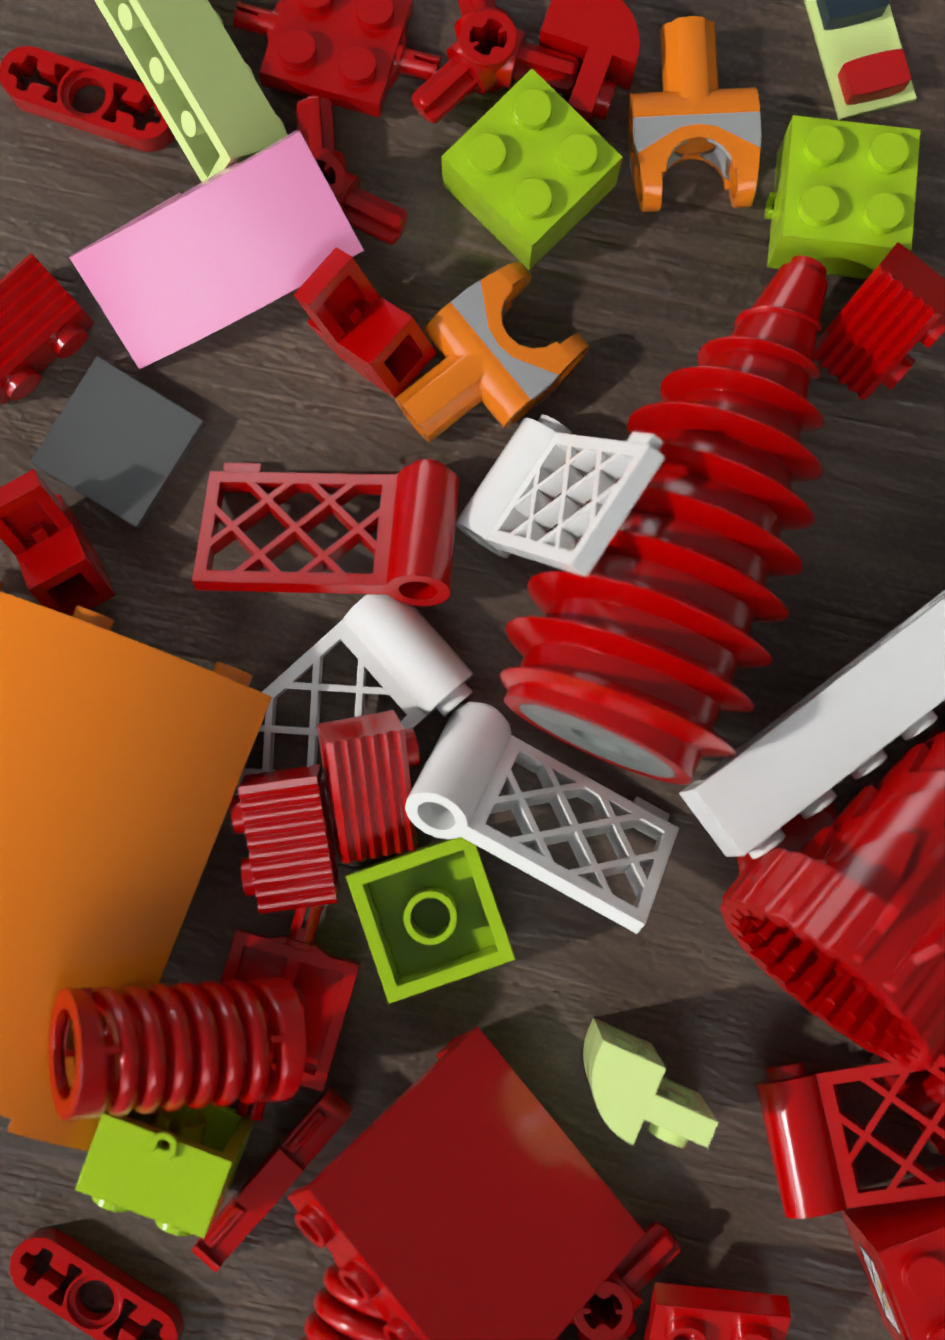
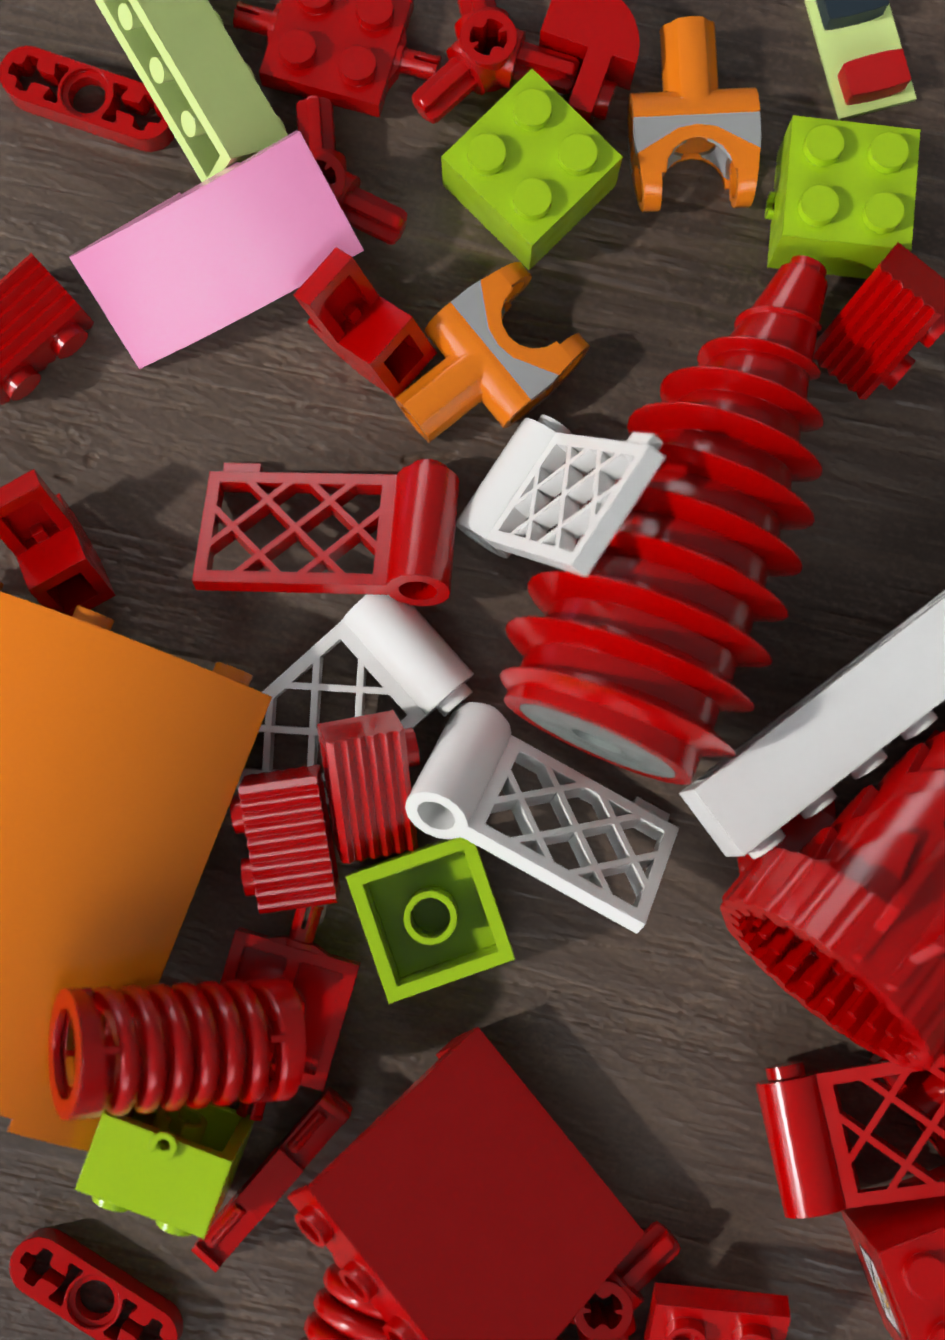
(118, 443): dark grey tile -> none
(631, 1088): yellowish green brick -> none

